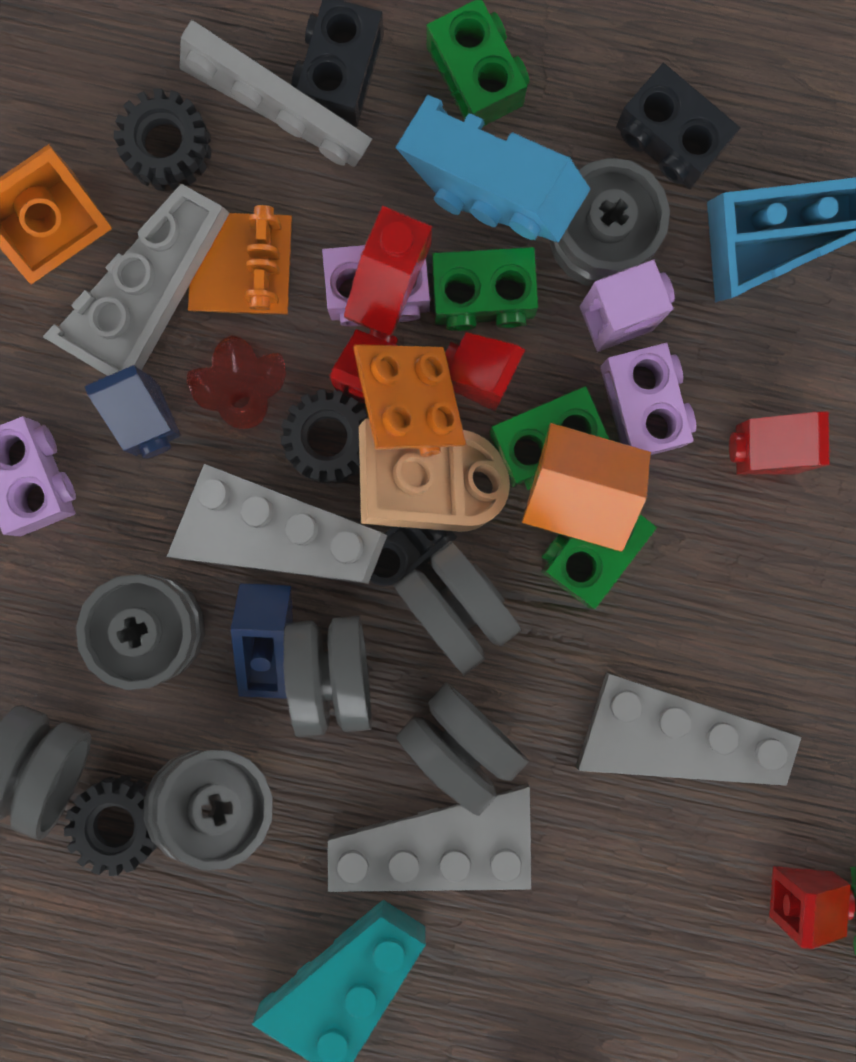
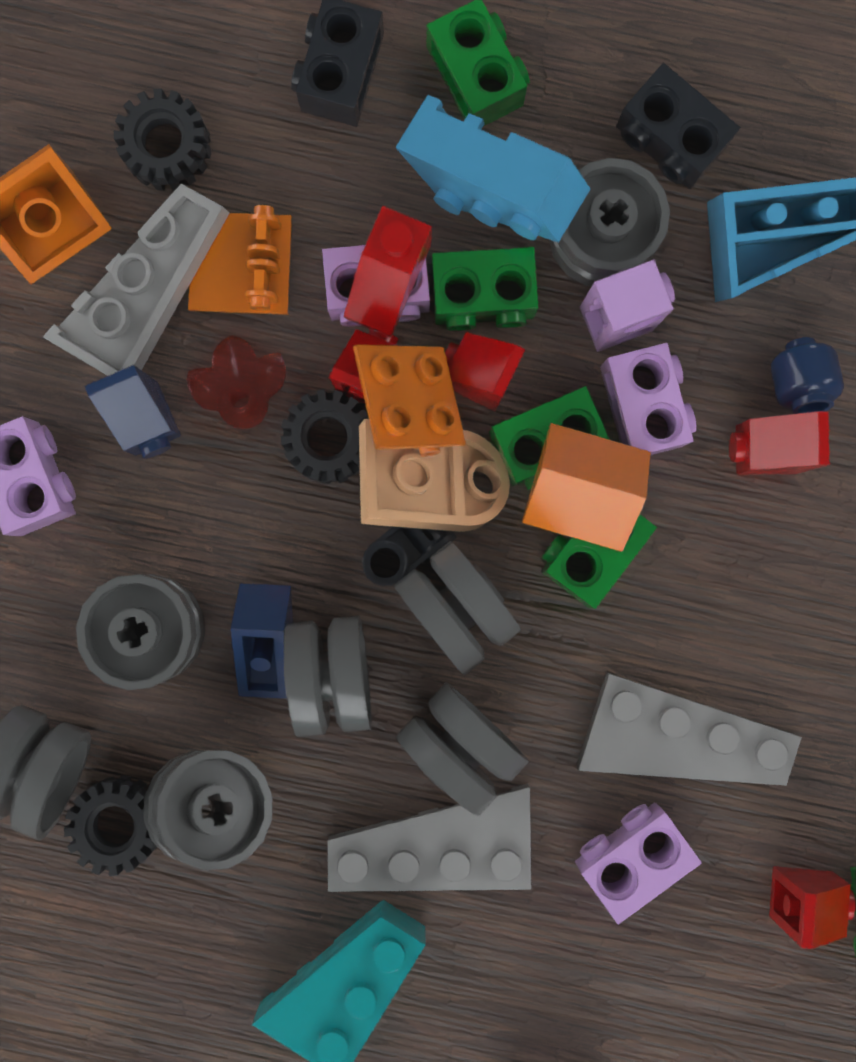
(257, 88): light grey wing -> none
(265, 530): light grey wing -> none
(645, 873): none -> lavender brick
(807, 376): none -> dark blue head

